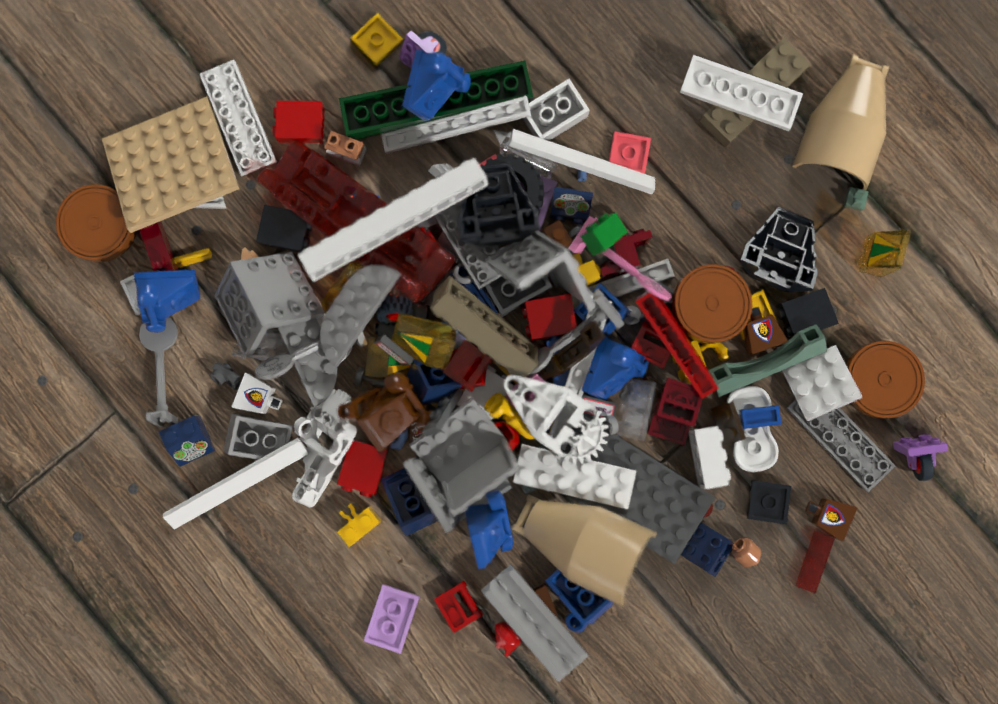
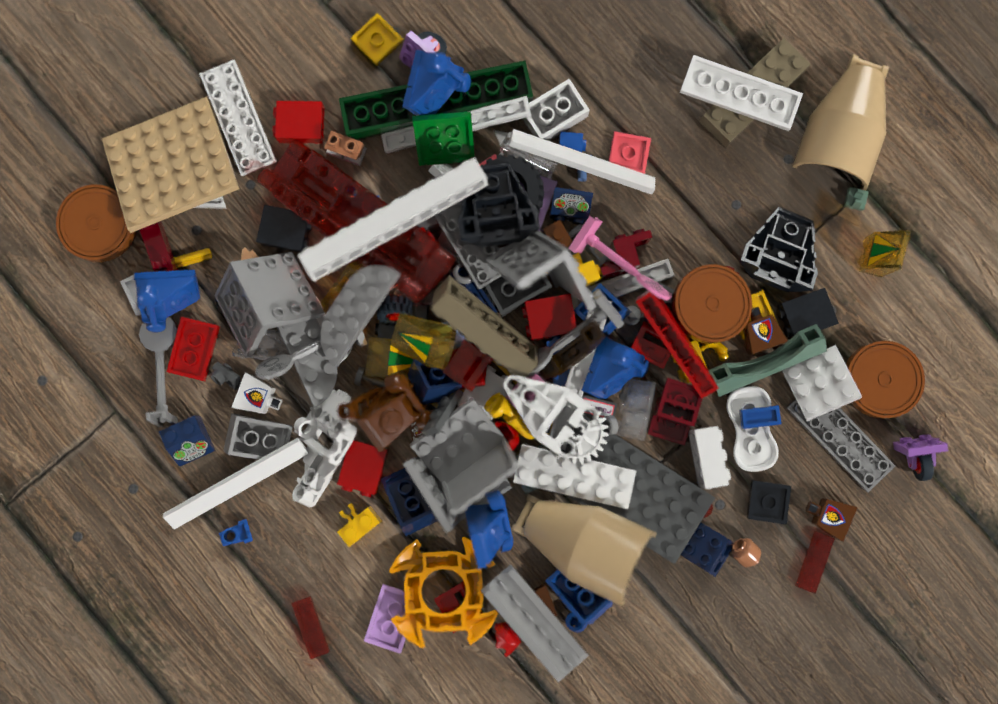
(193, 349): none -> red plate
(241, 533): none -> blue plate
(310, 627): none -> clear red plate
(393, 350): dark grey tile -> none
(398, 444): medium blue arm -> none
(417, 613): none -> light orange piece
(443, 138): none -> green plate
(572, 141): none -> blue brick
(604, 233): green brick -> none
(728, 422): dark brown bracket -> none

